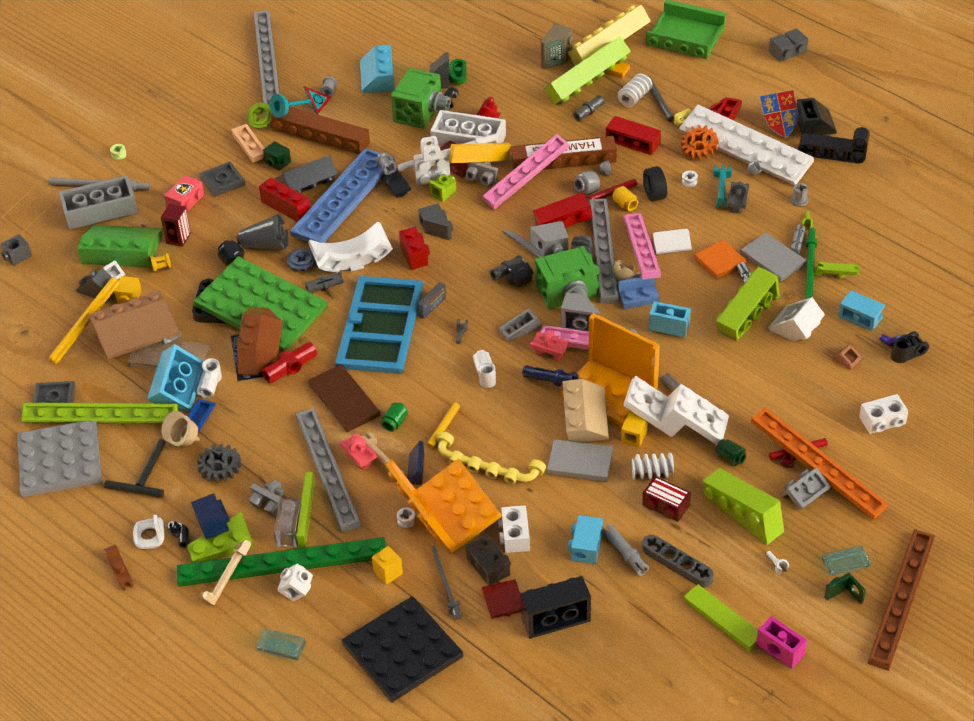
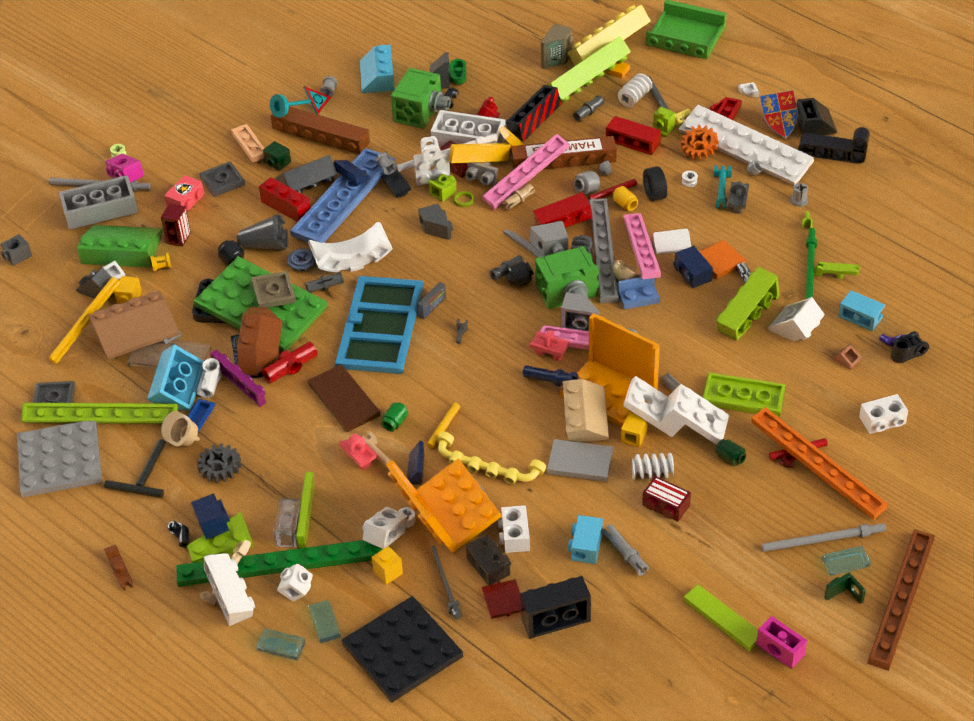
(124, 165): none -> dark pink brick
(140, 526): white piece -> none
(228, 588): none -> white slope
(237, 377): none -> magenta plate
(258, 108): lime gear -> none
(260, 495): light grey hips -> none
(266, 55): light grey plate -> none
(273, 289): none -> dark tan plate
(324, 621): none -> clear light blue tile
(328, 470): light grey tile -> none
(351, 172): none -> dark blue slope
(384, 527): none -> white brick
(414, 248): red brick -> none
(464, 204): none -> lime piece
(485, 369): white piece -> none
(509, 136): none -> yellow tile
(518, 197): none -> tan pin
(523, 317): light grey slope -> none
(534, 112): none -> black brick
(664, 120): none -> lime brick
(669, 319): medium azure brick -> none
(679, 558): dark grey beam -> none
(693, 266): none -> dark blue brick
(744, 394): none -> lime tile
(745, 504): lime wedge -> none
(748, 89): none -> white tile
(773, 256): light grey tile -> none
(778, 563): white hand -> none
(784, 49): dark grey piece -> none
(798, 239): light grey axle -> none
(806, 489): light grey bracket -> none
(862, 531): none -> light grey bar

